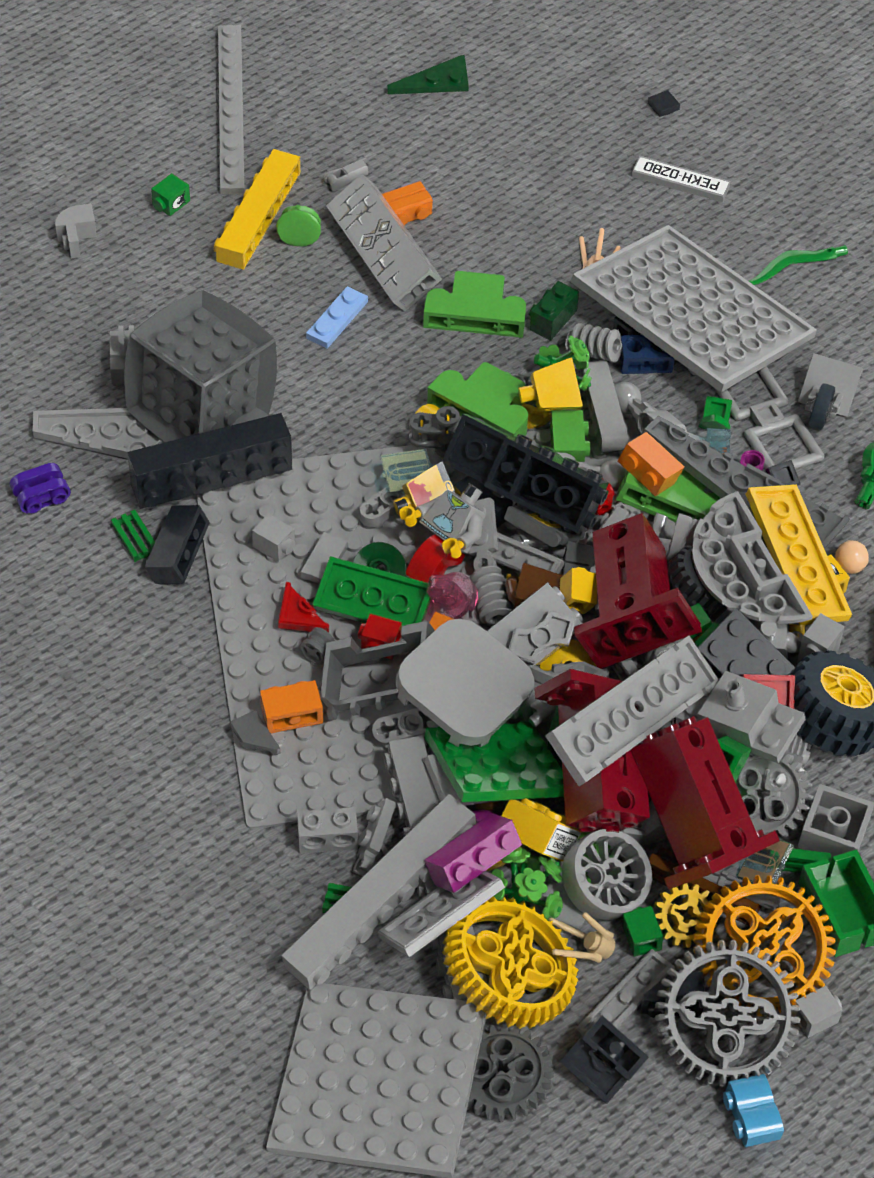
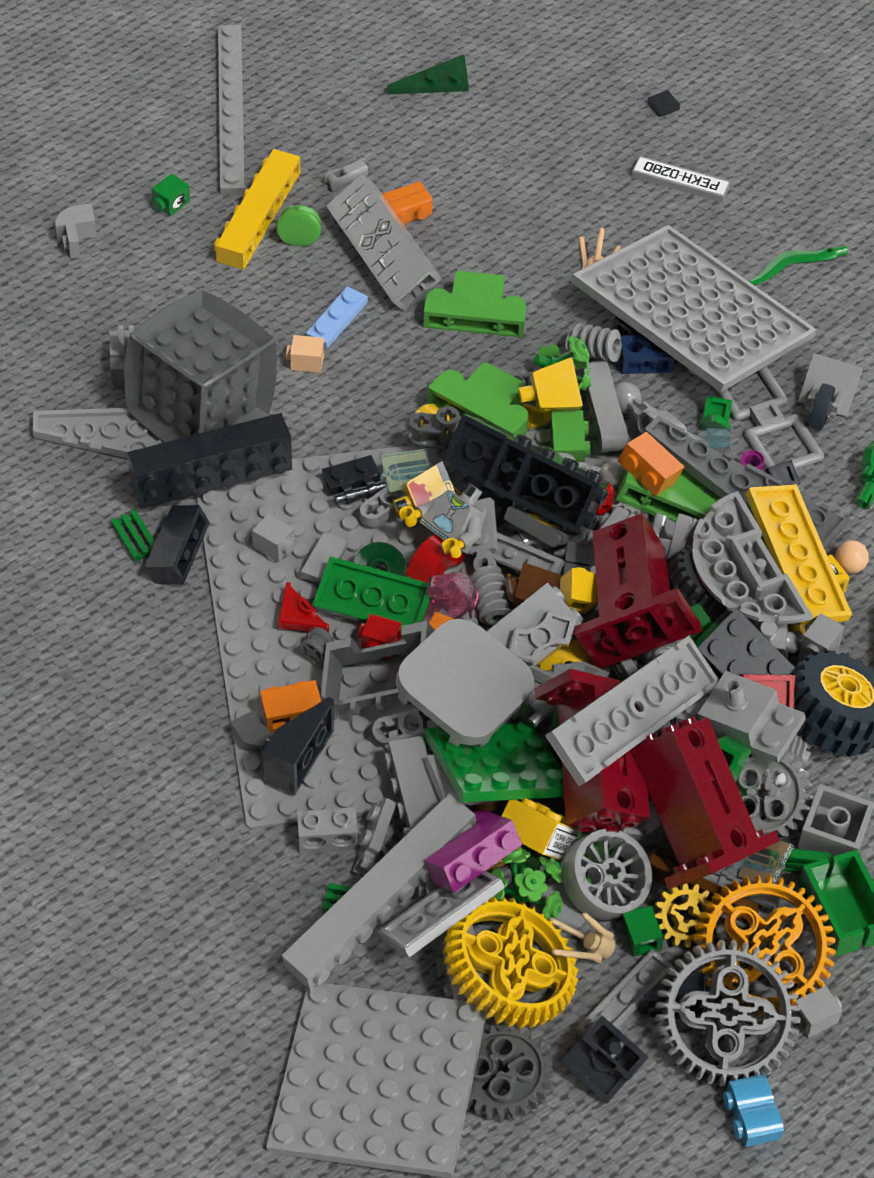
(40, 488): dark purple brick -> none
(297, 747): none -> black slope
(306, 353): none -> light nougat brick
(350, 475): none -> black plate
(553, 310): dark green brick -> none

